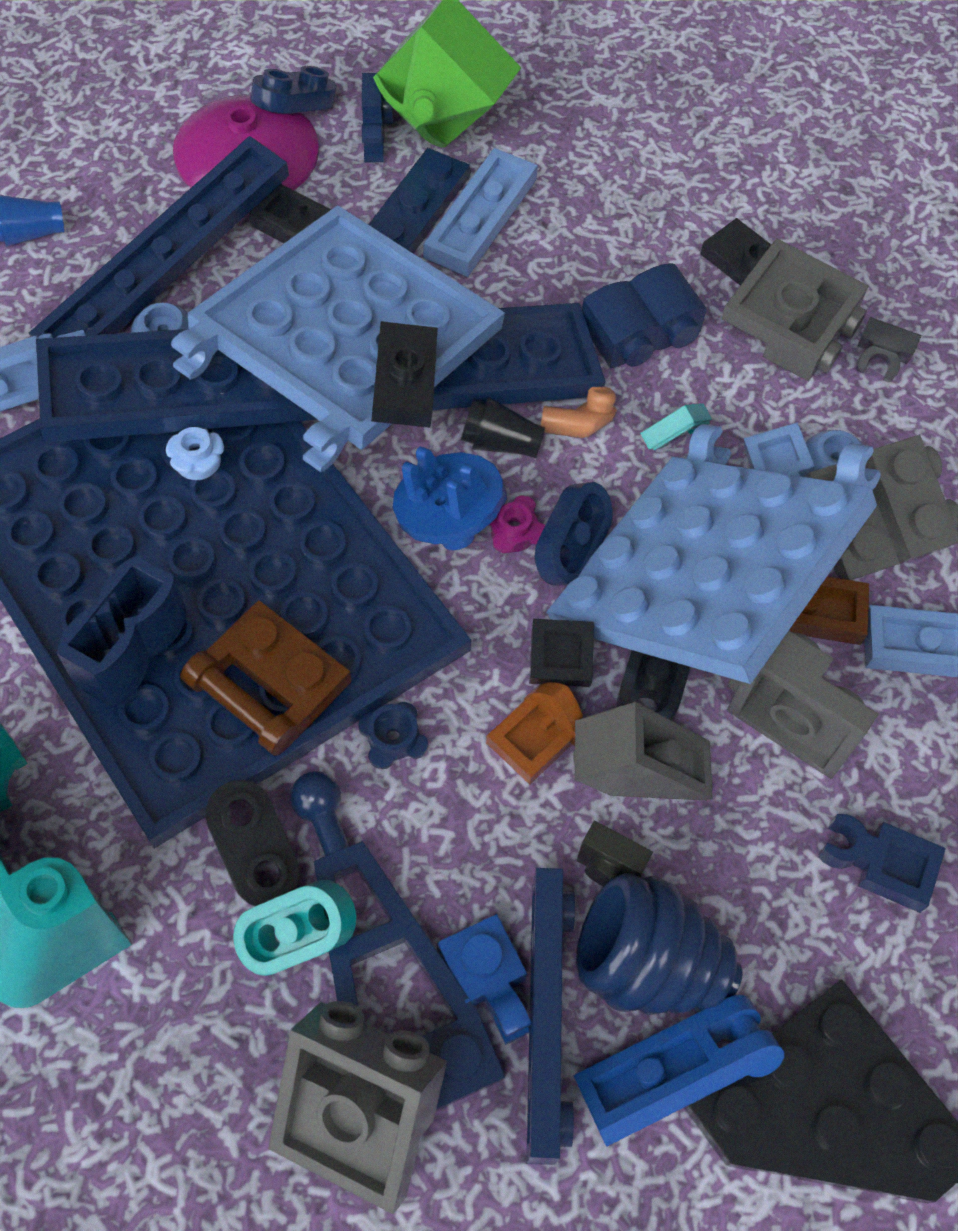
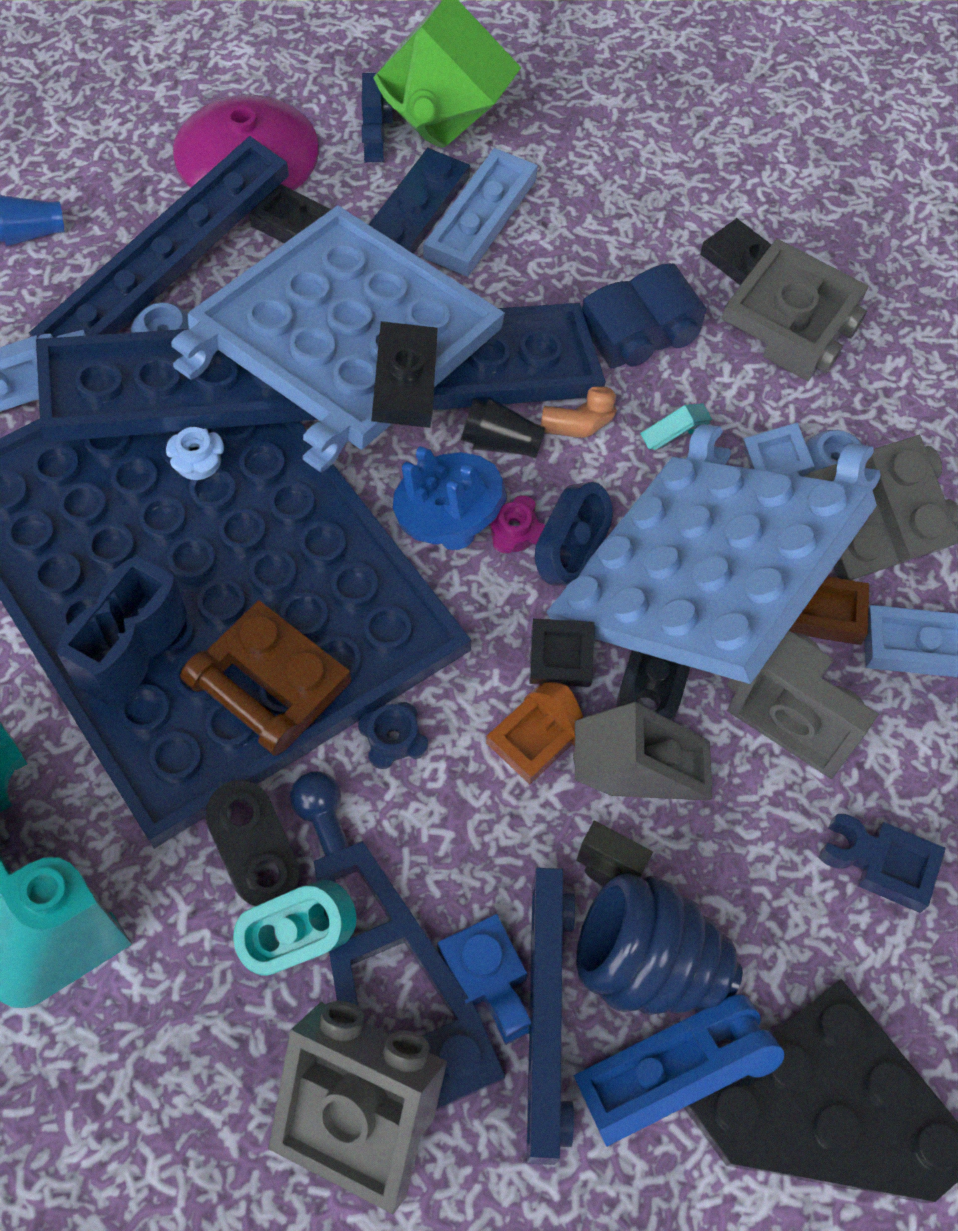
(293, 91): dark blue plate -> none
(888, 343): black tile -> none

